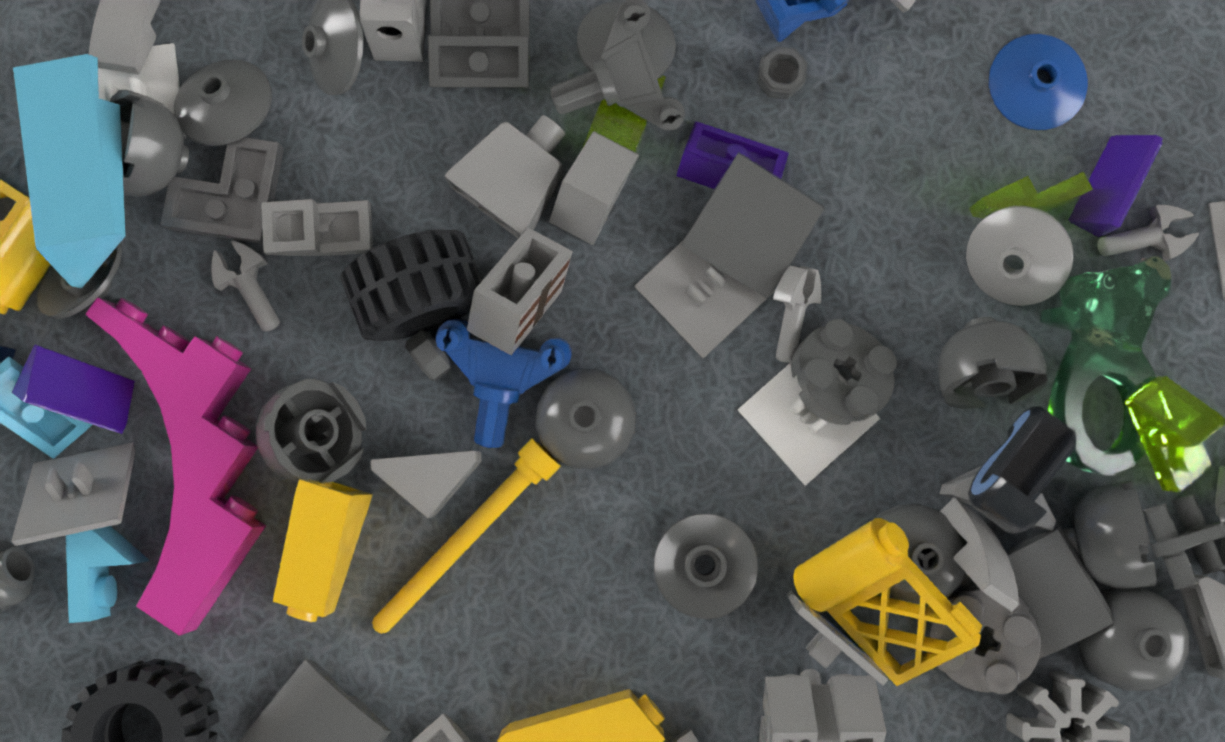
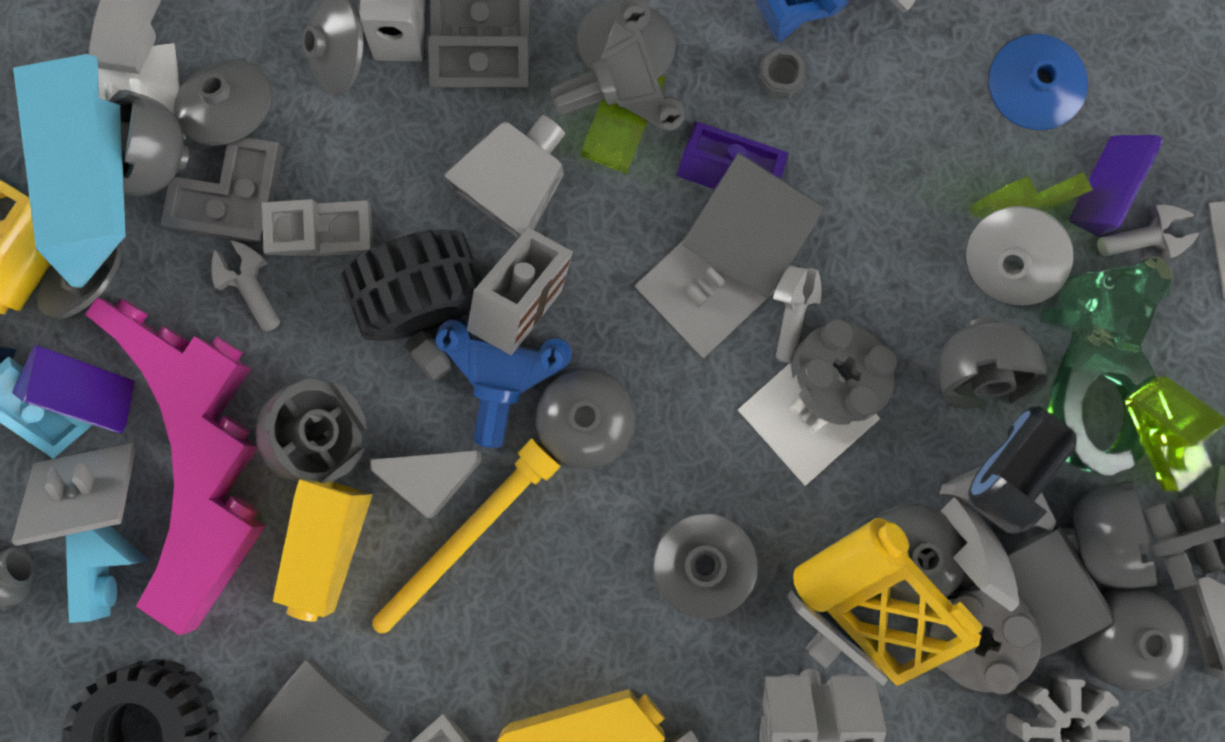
(592, 187): light grey slope -> none

